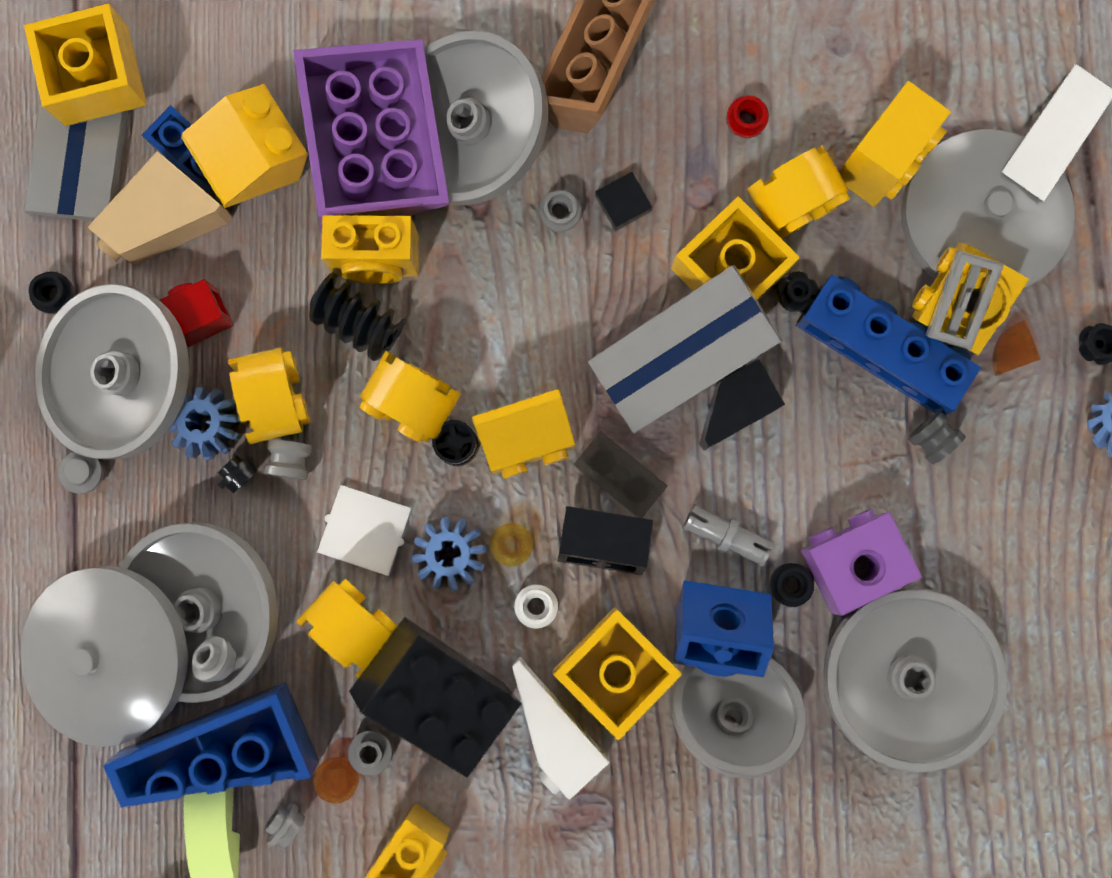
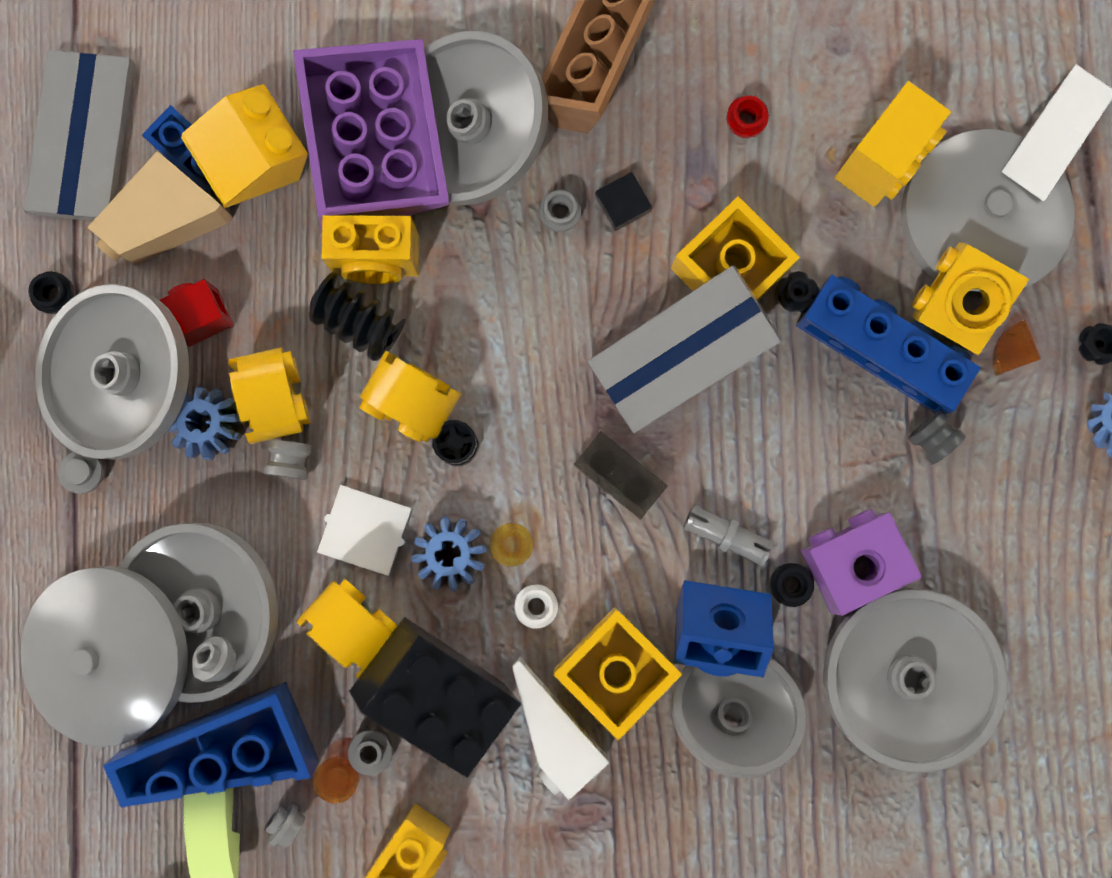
(85, 65): yellow brick -> none
(236, 473): black plate -> none
(525, 434): yellow slope -> none
(605, 540): black hinge -> none
(739, 402): black slope -> none
(798, 189): yellow brick -> none
(980, 308): light grey tile -> none

